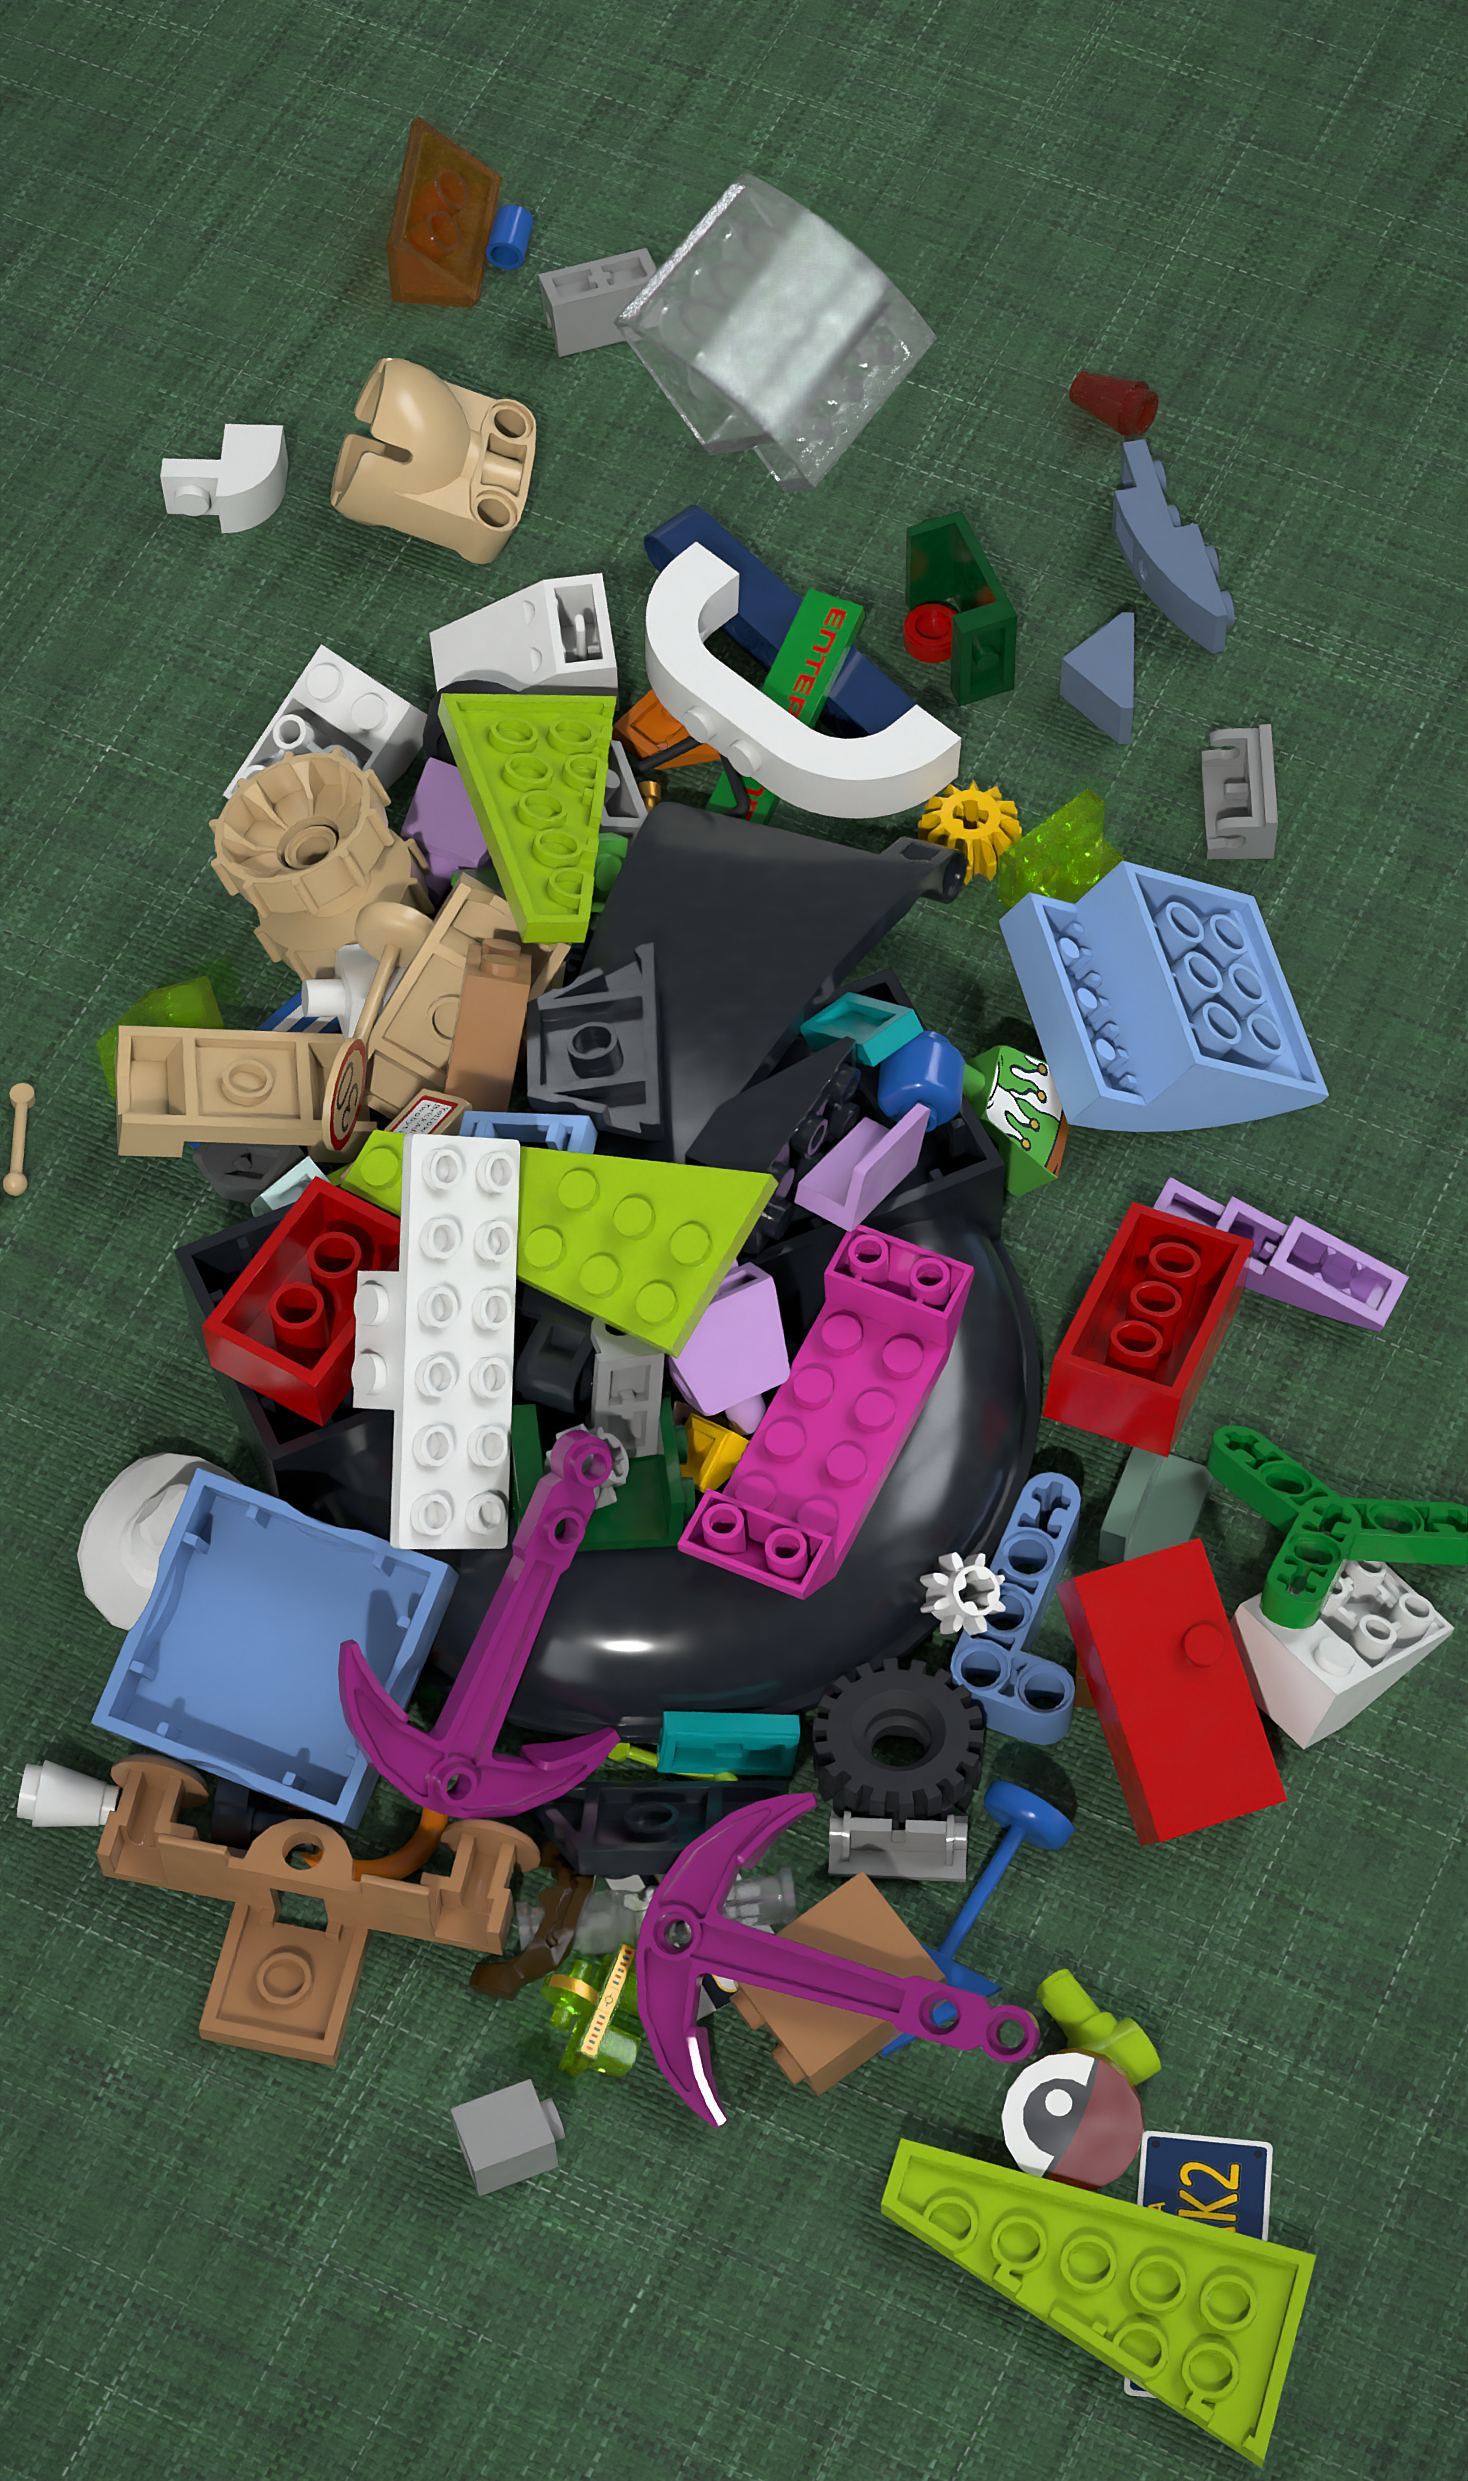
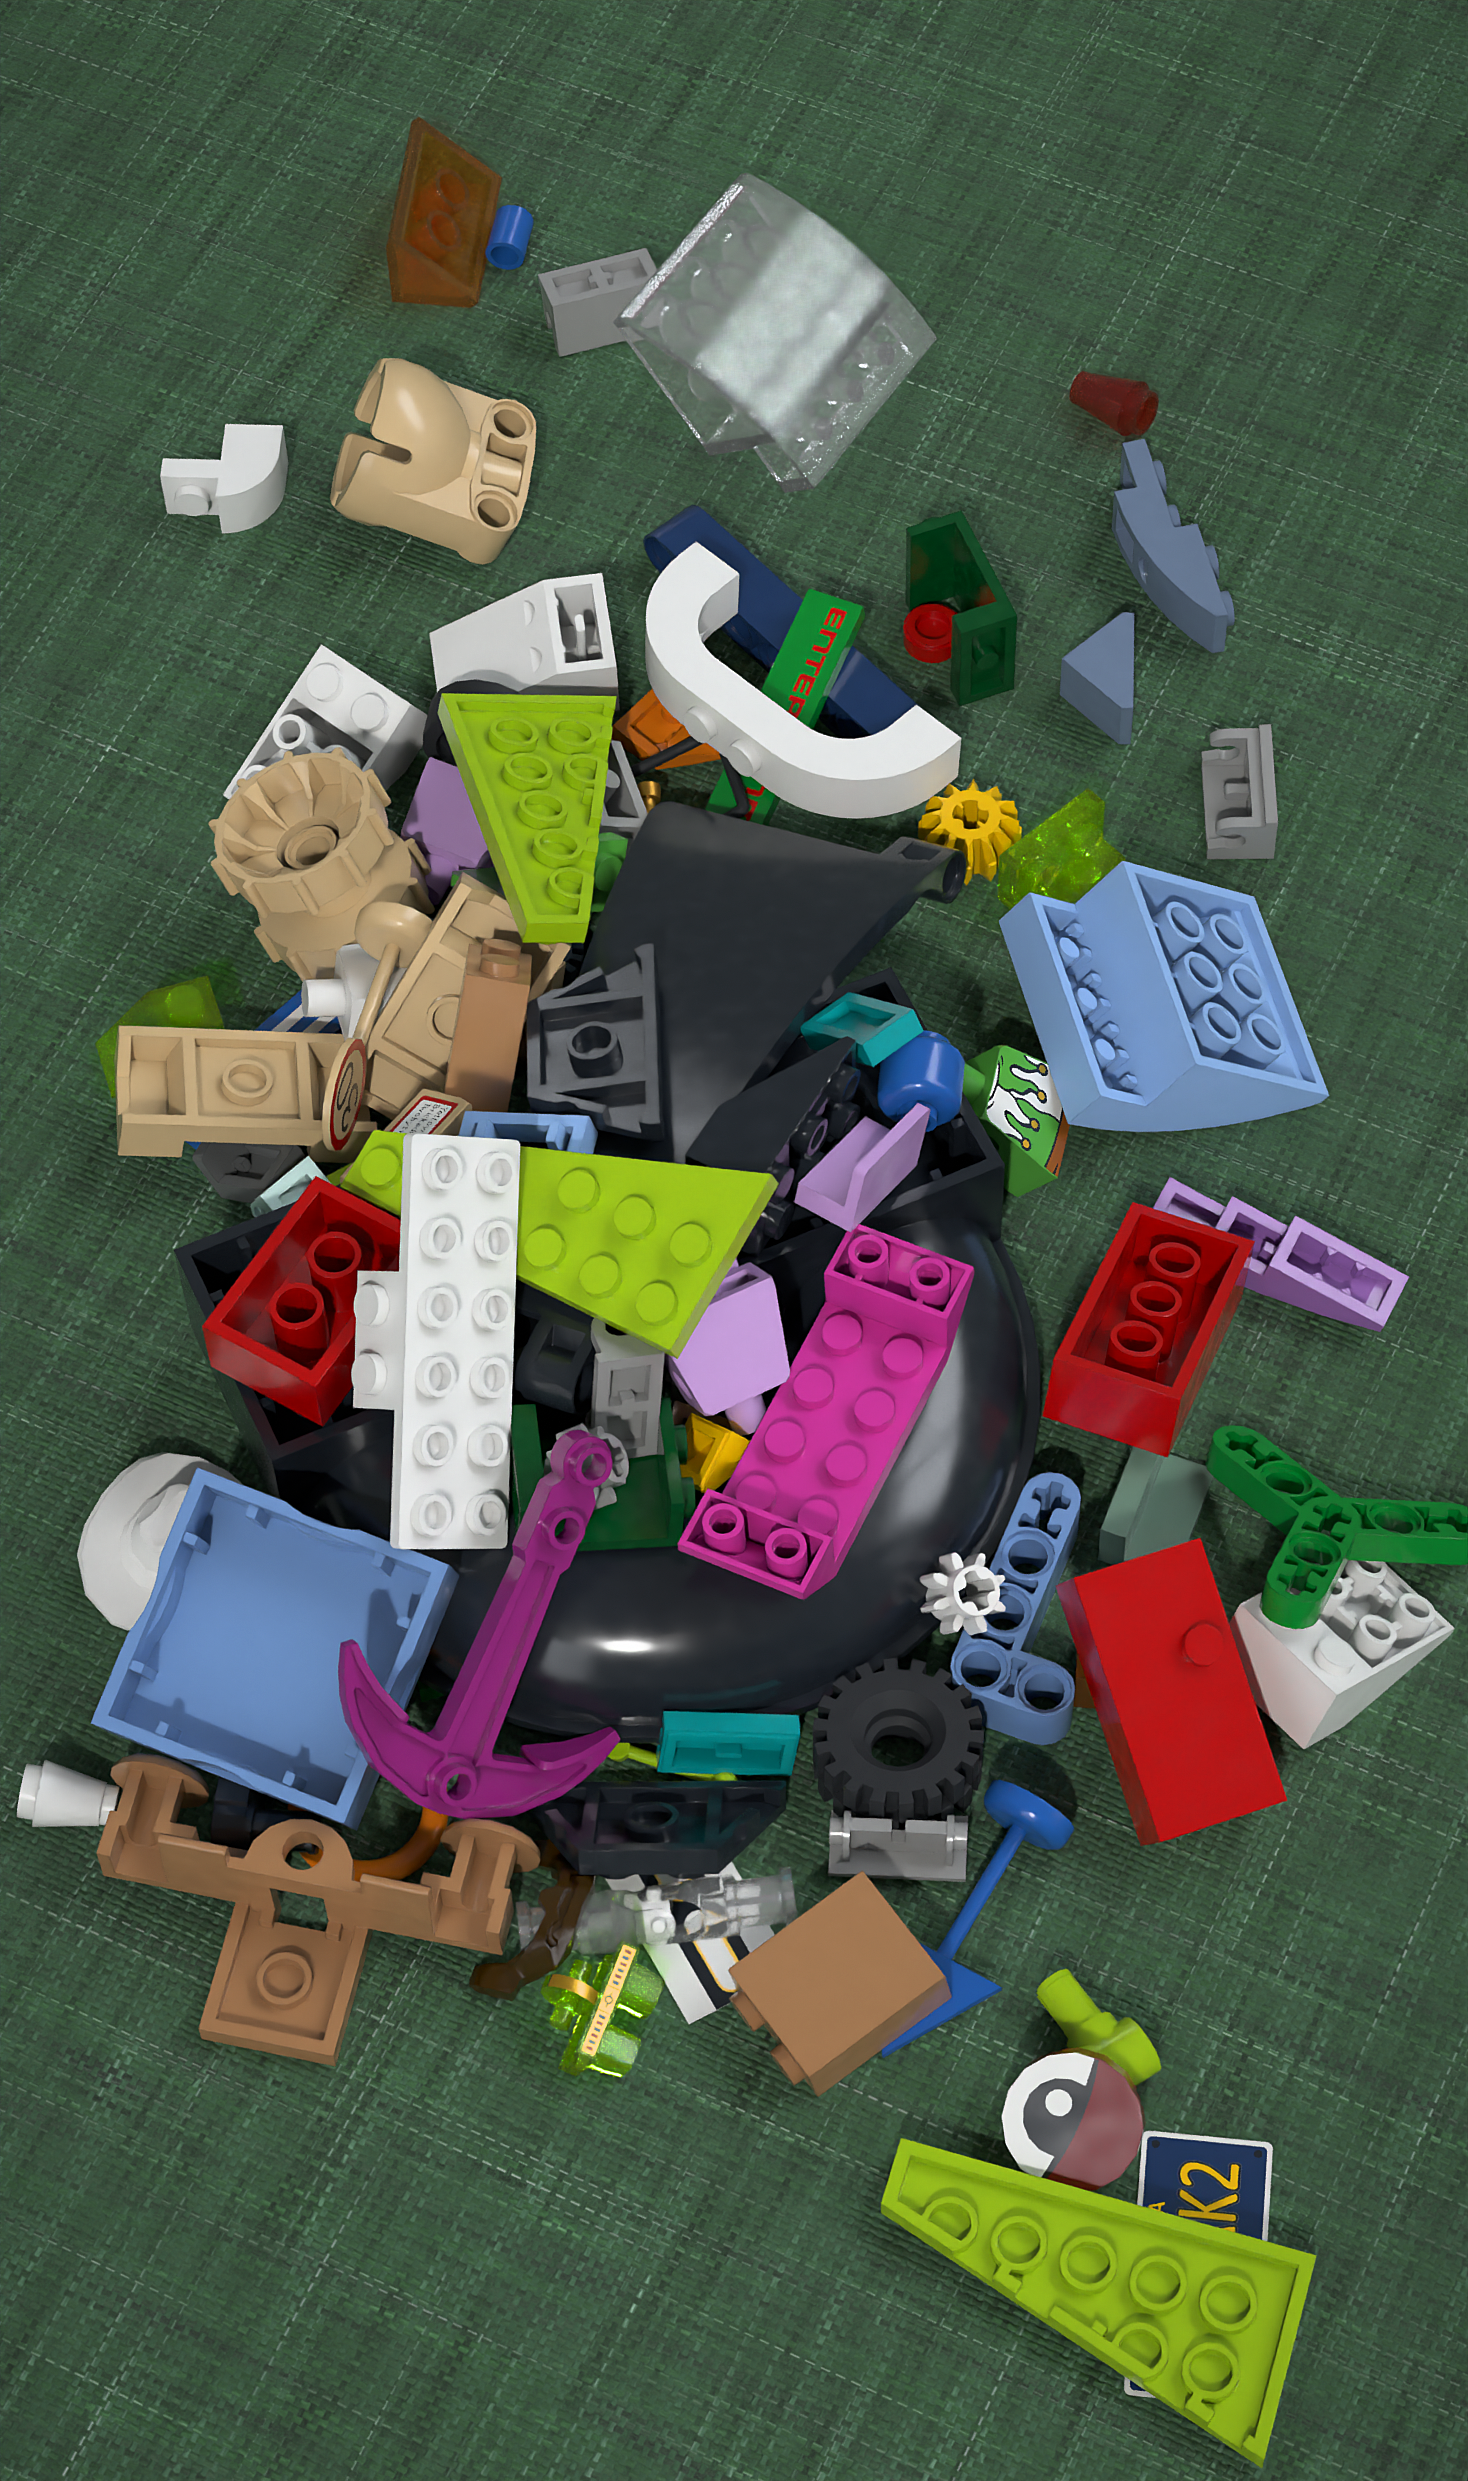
(22, 1098): tan hinge -> none
(507, 2136): light grey brick -> none
(673, 1975): magenta piece -> none

